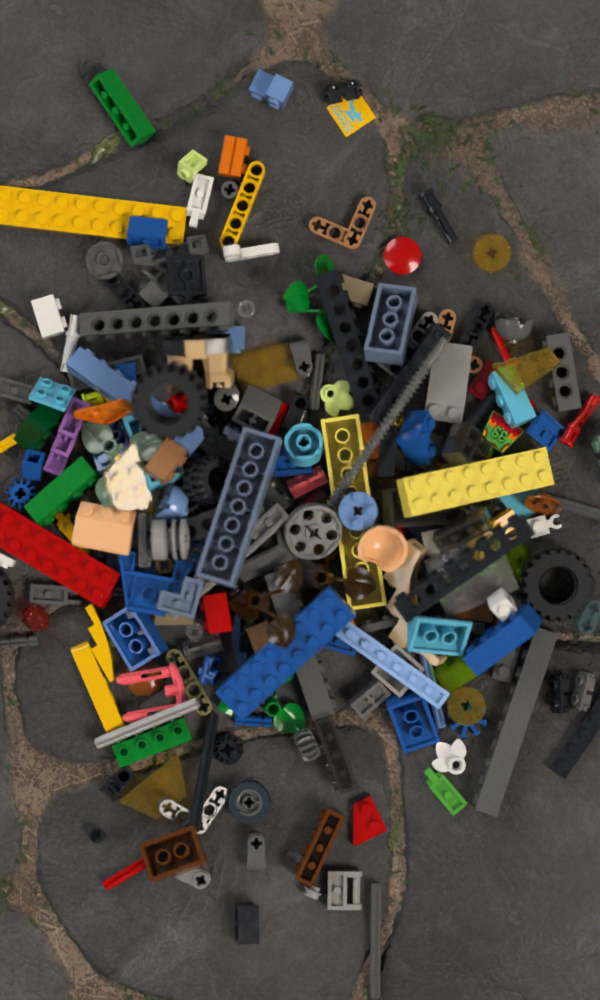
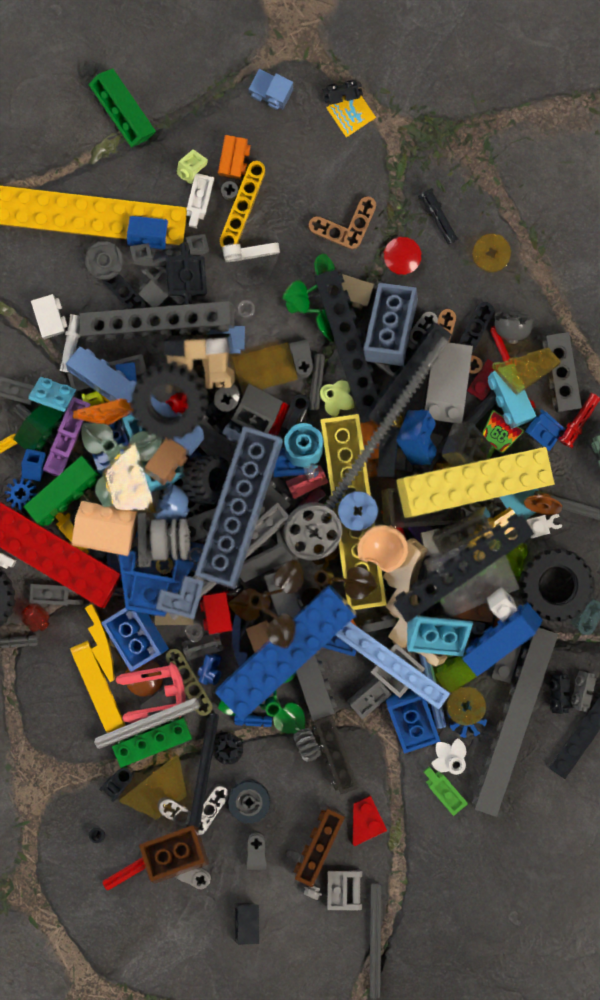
(310, 471): none -> clear hinge

